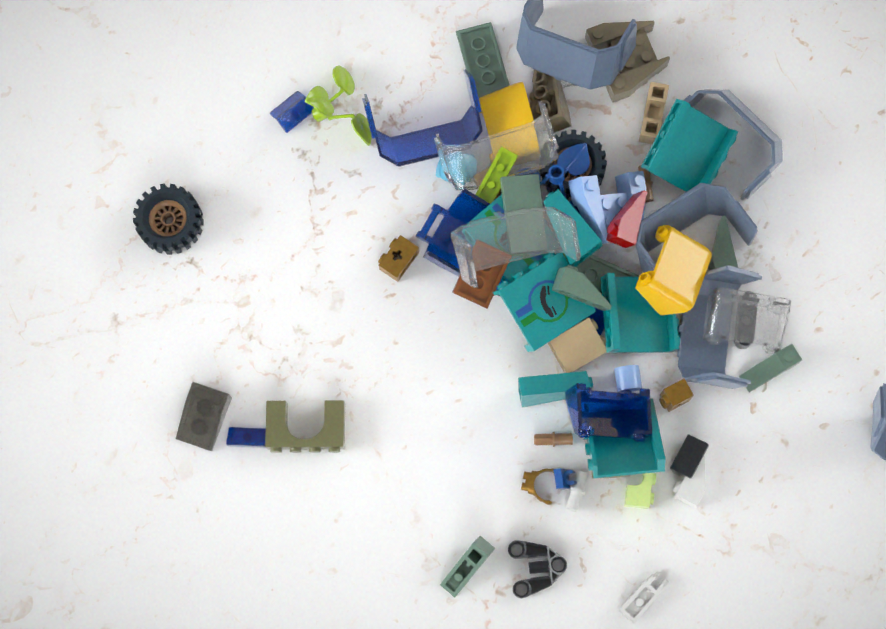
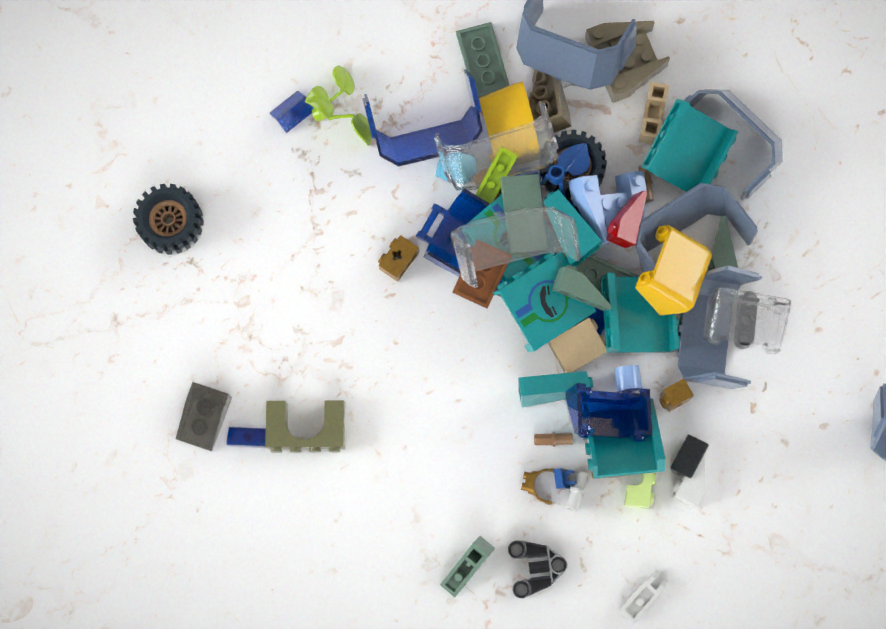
(772, 367): sand green slope -> none

